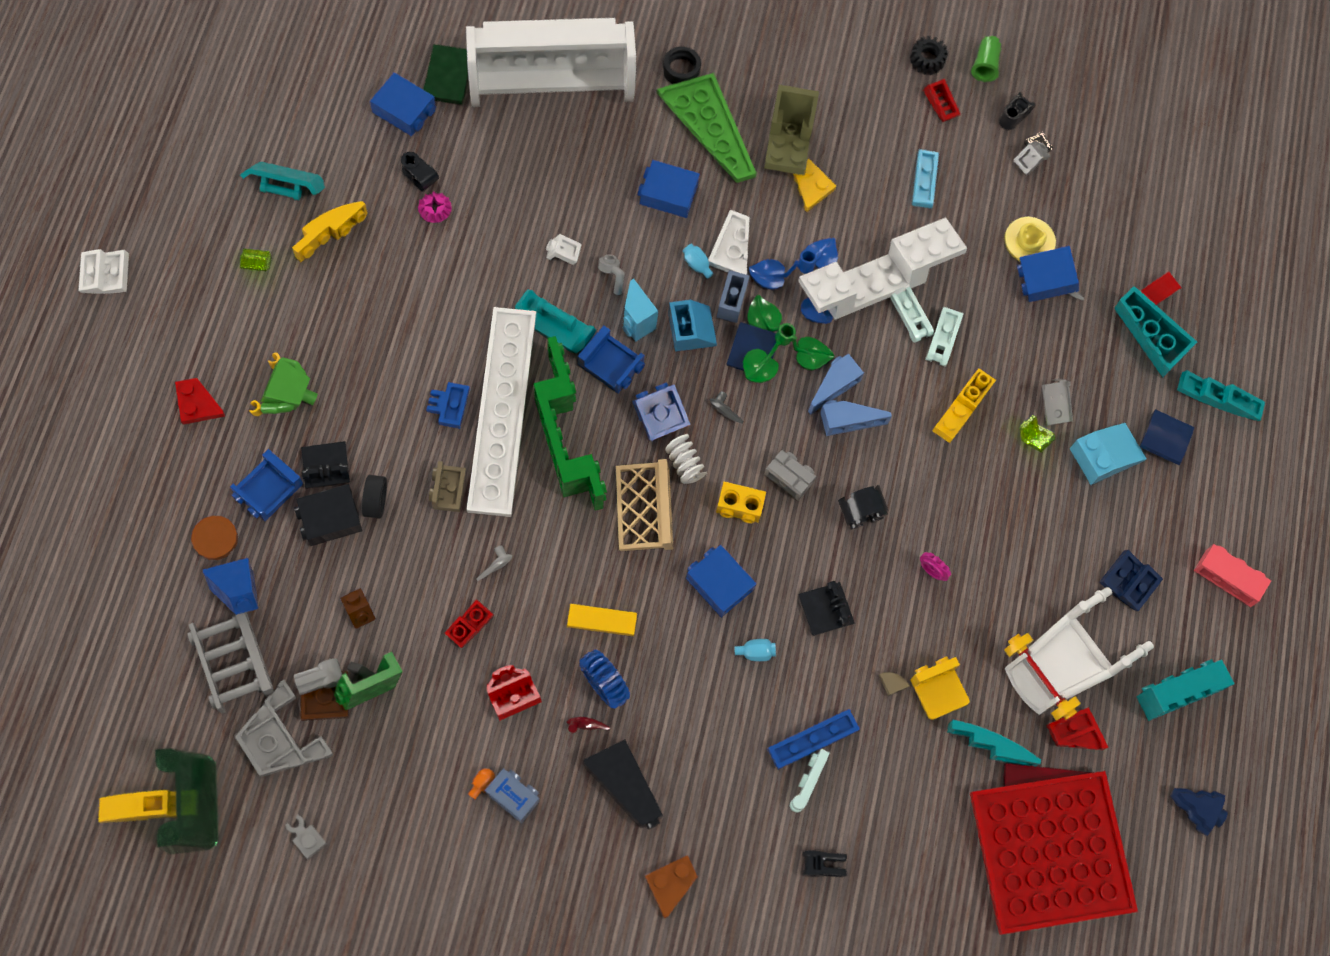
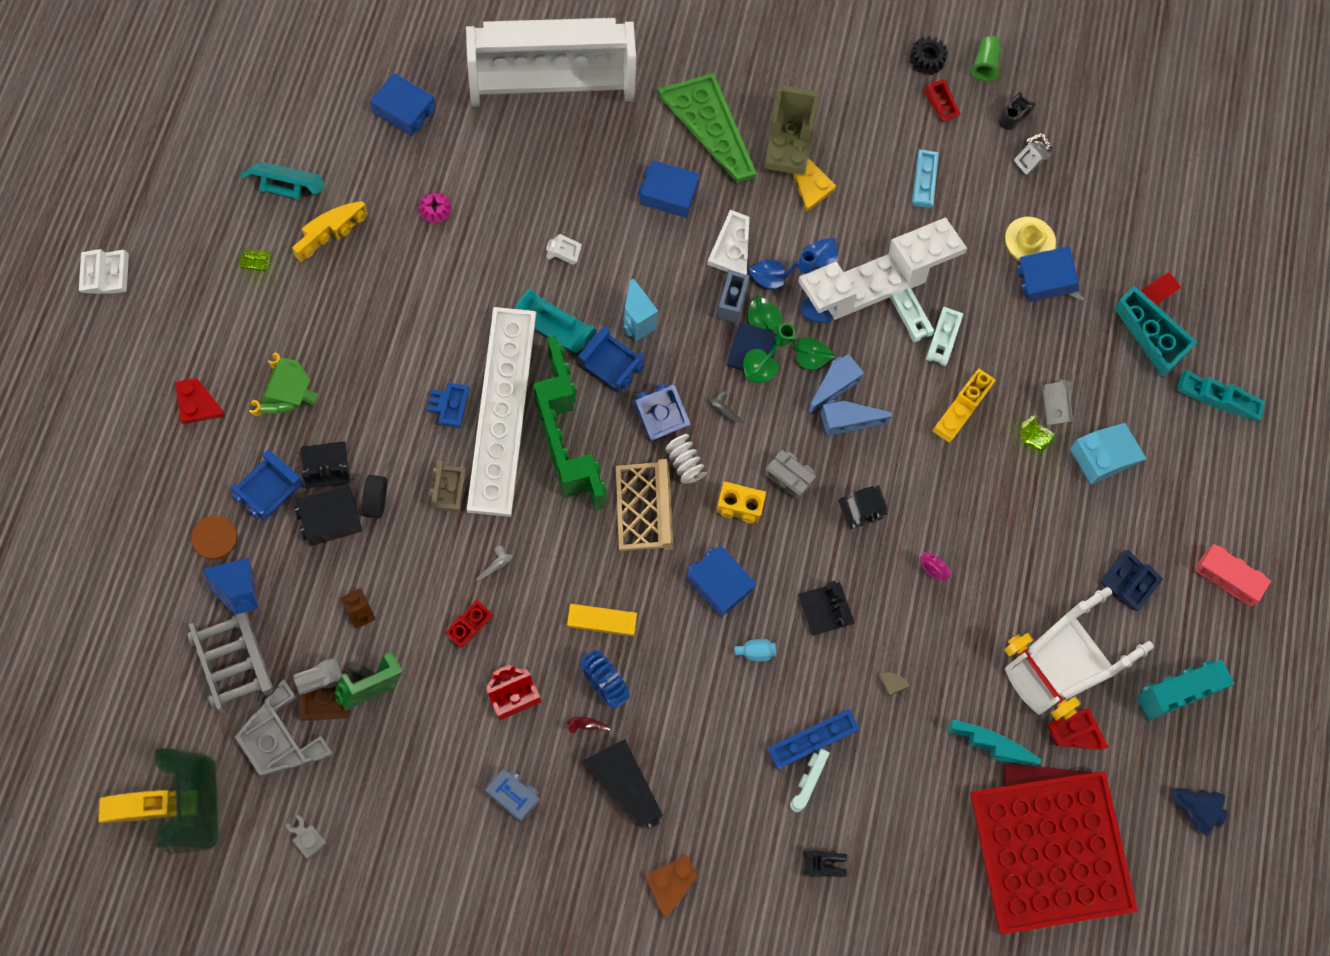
(418, 171): black piece -> none
(447, 74): dark green tile -> none
(481, 782): orange cylinder -> none
(610, 264): light grey plate -> none
(681, 53): black tyre -> none
(691, 325): dark azure slope -> none
(697, 260): medium azure plant -> none
(940, 688): yellow bracket -> none
(1167, 437): dark blue slope -> none

